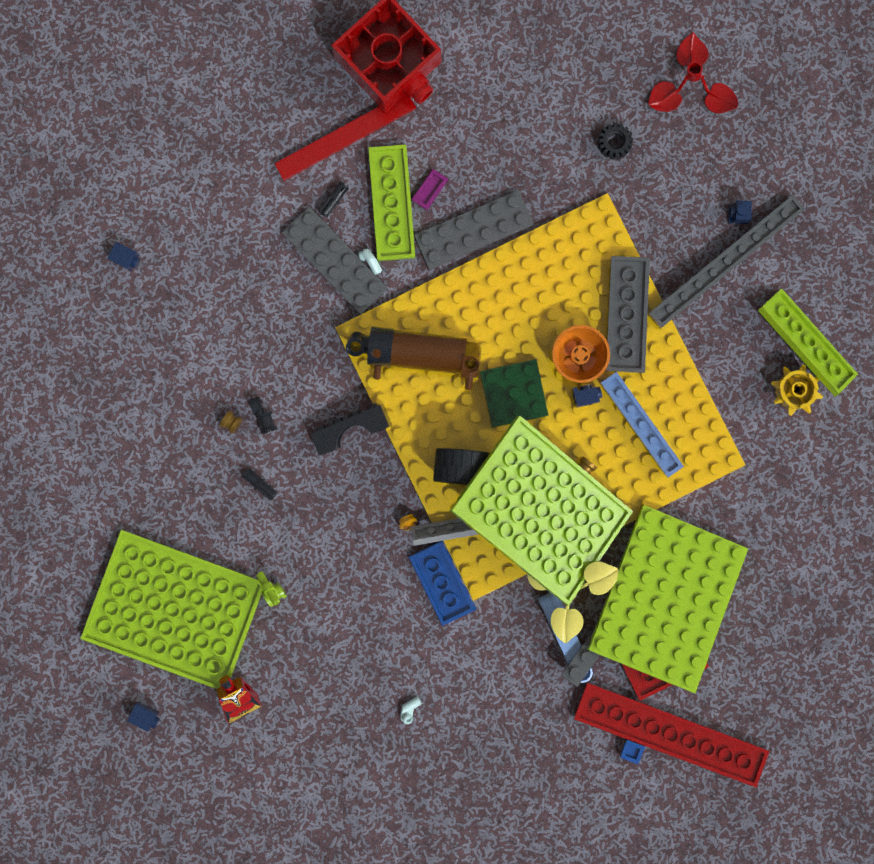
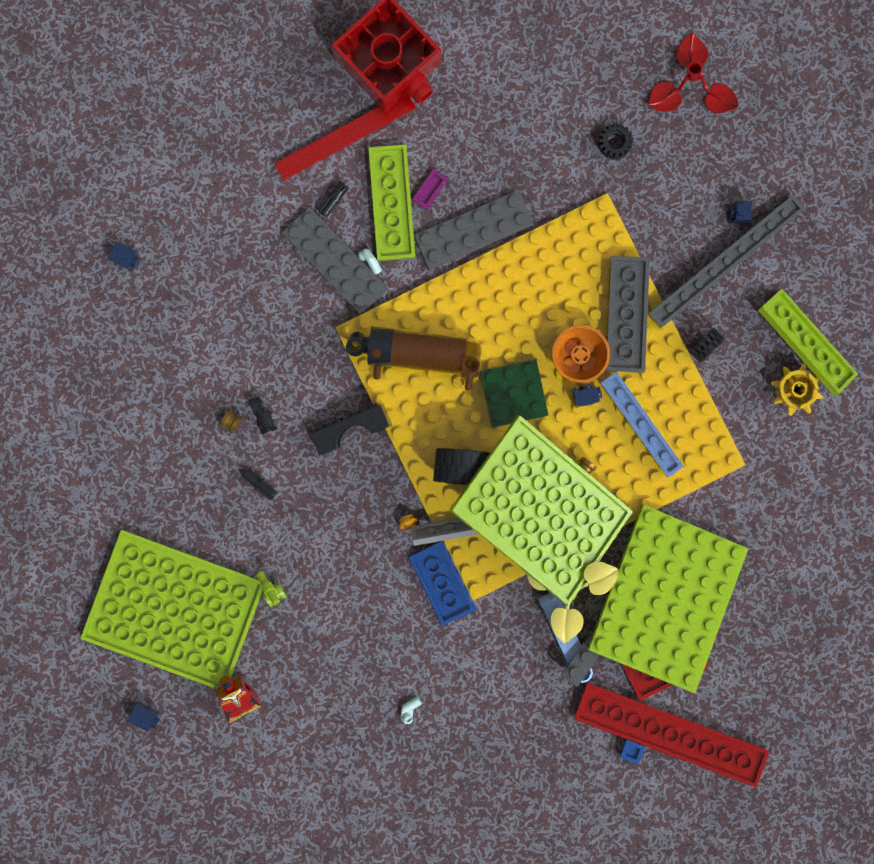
(706, 345): none -> black tyre

